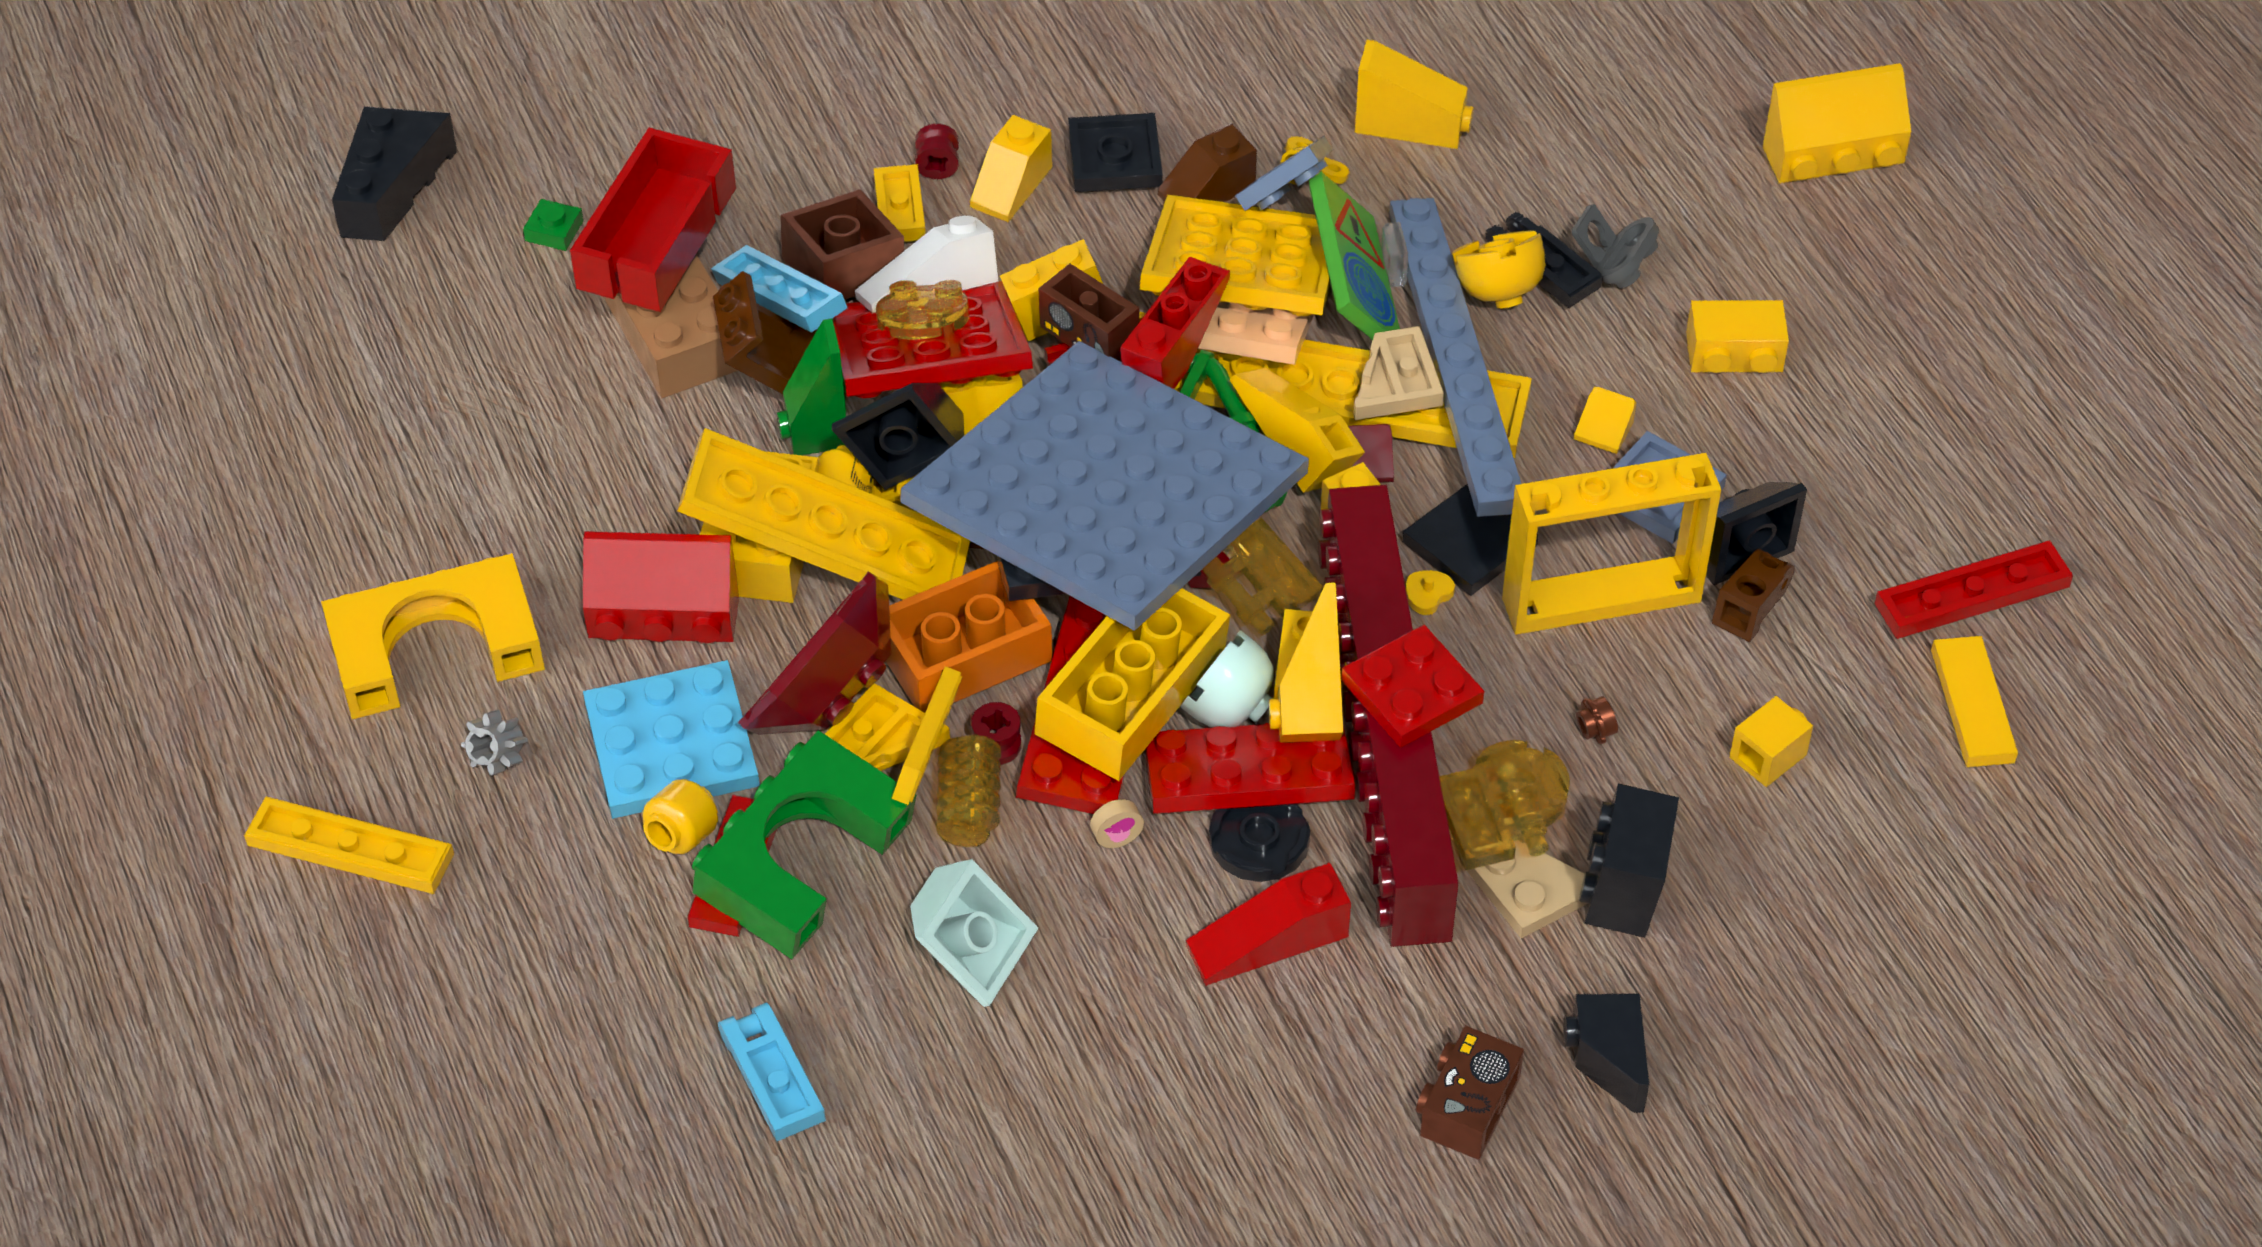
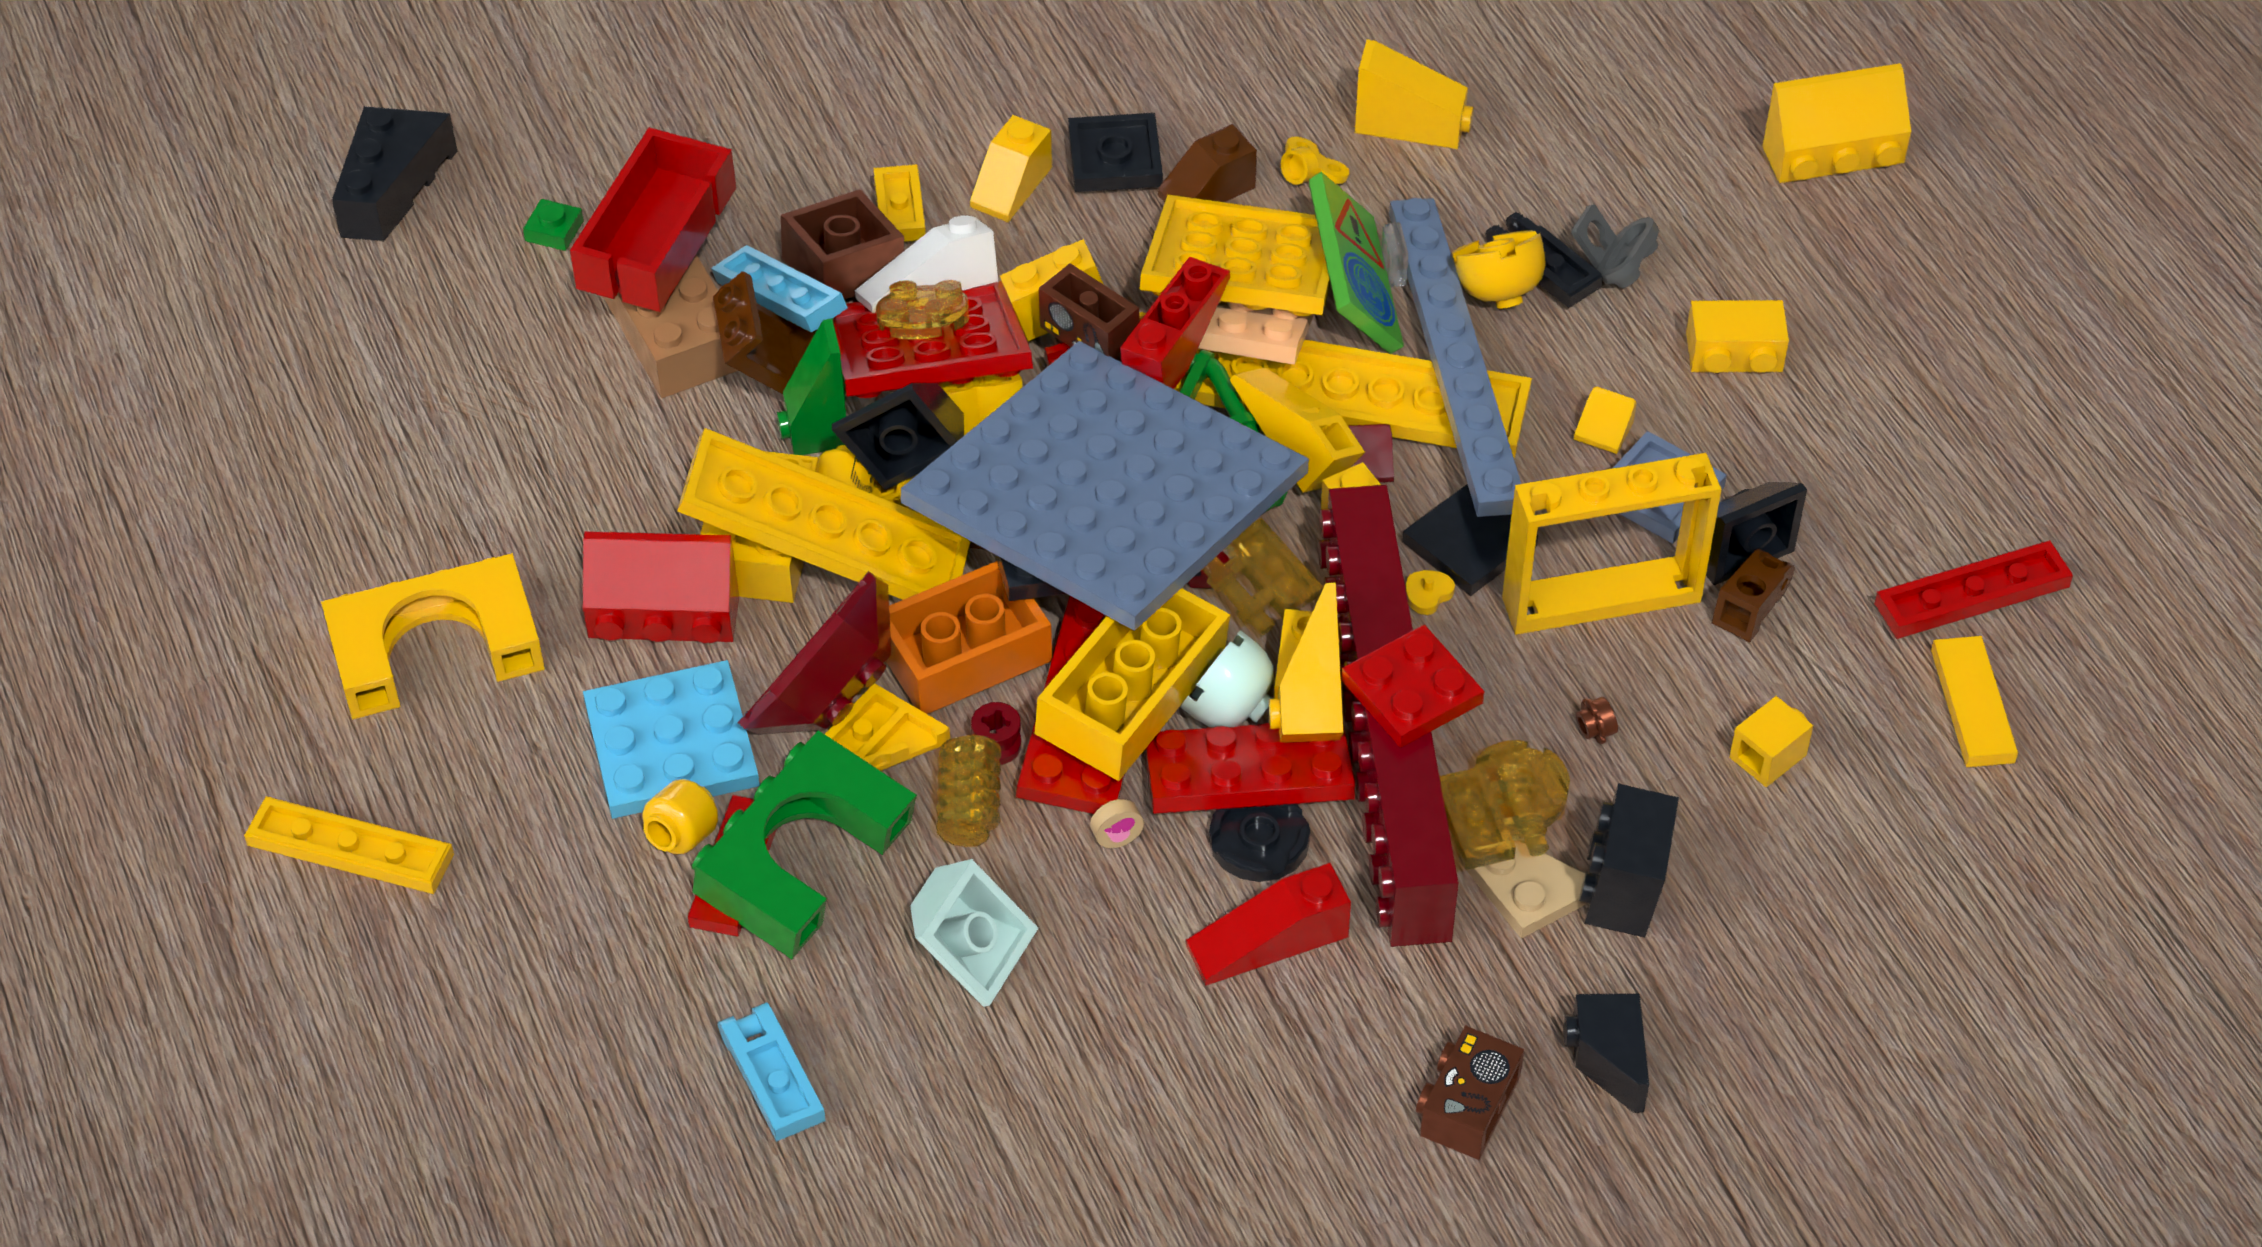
(494, 742): light grey gear -> none
(927, 736): yellow tile -> none
(937, 151): dark red wheel -> none
(1275, 183): sand blue plate -> none
(1398, 376): tan wing -> none

